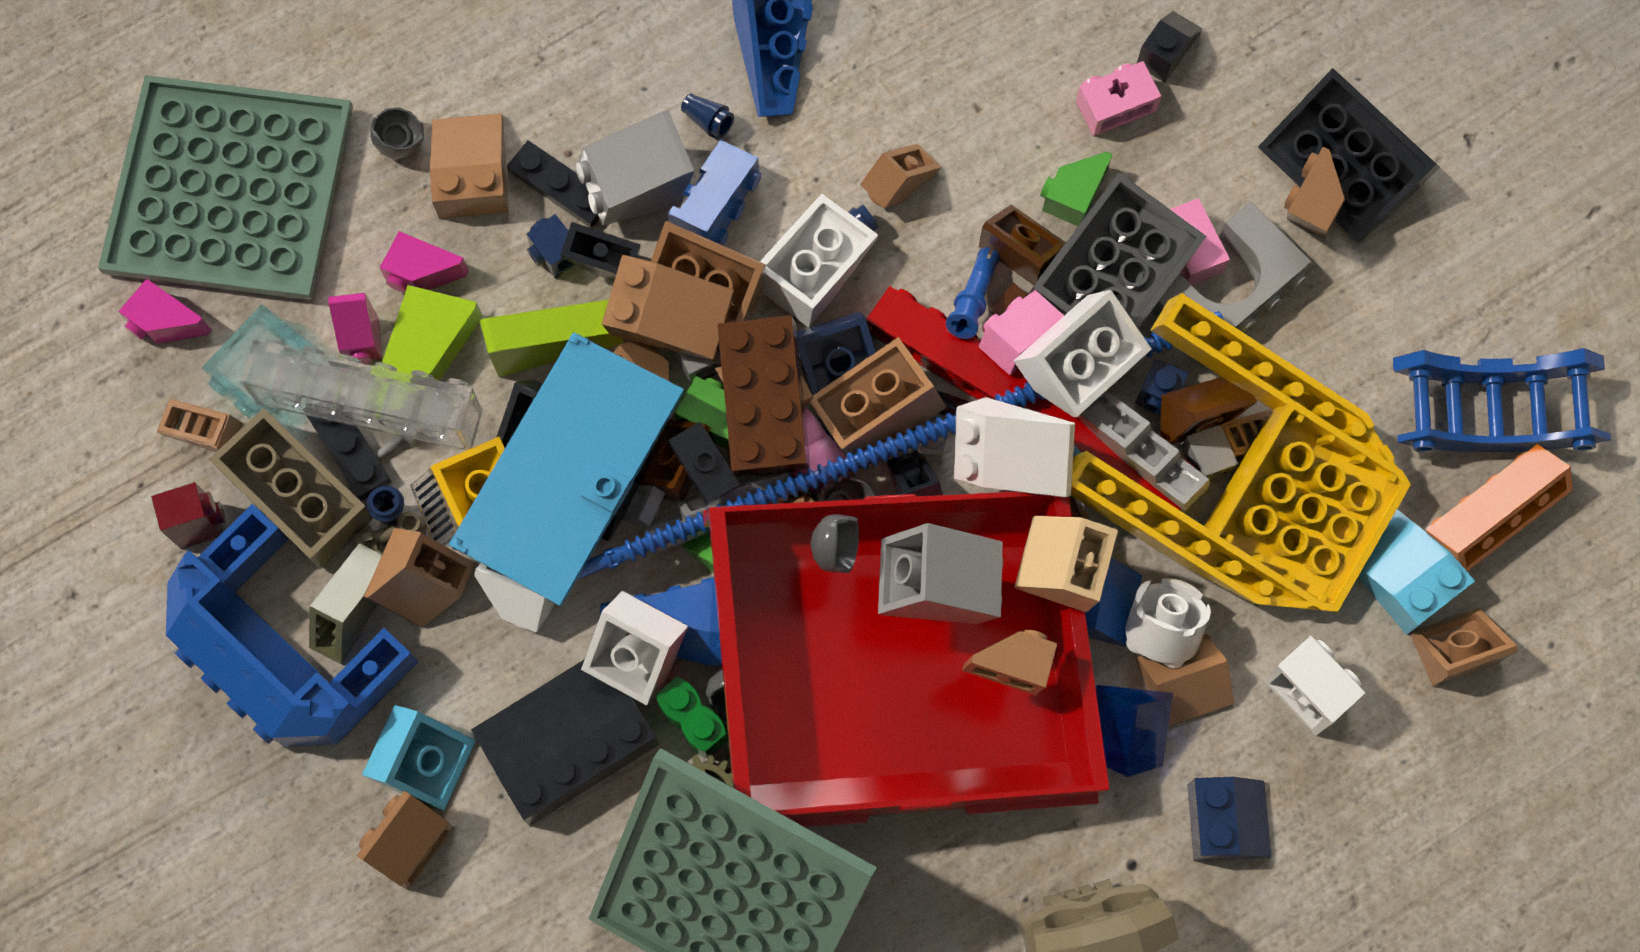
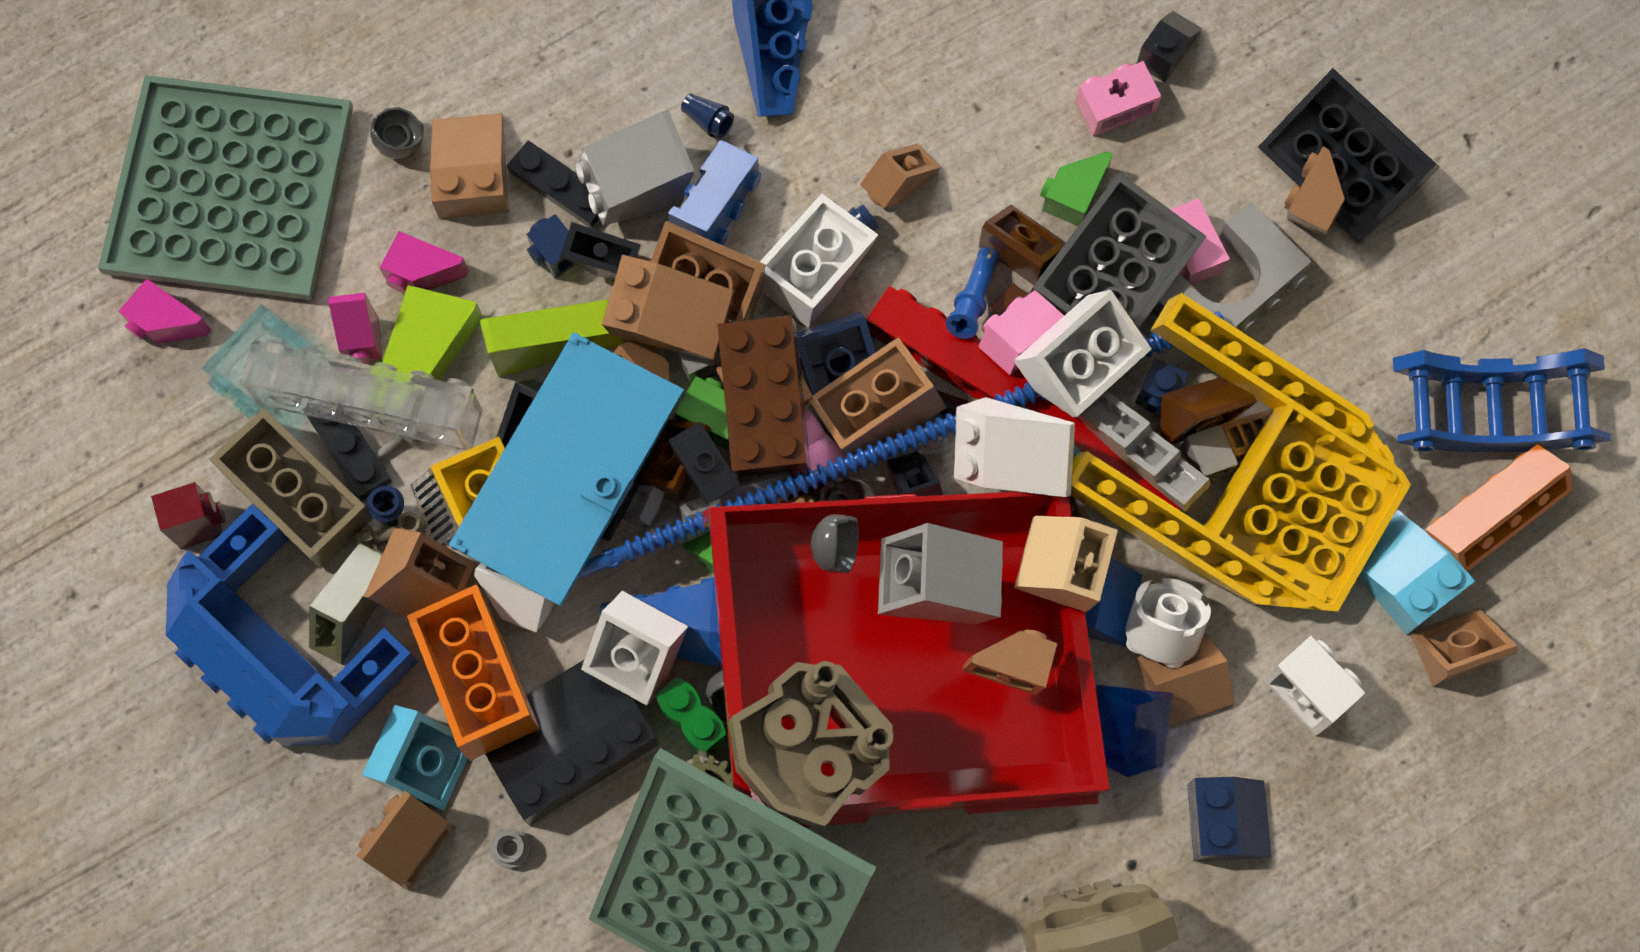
(221, 429): medium nougat slope -> none
(472, 672): none -> orange brick
(499, 842): none -> light grey plate
(786, 764): none -> dark tan brick

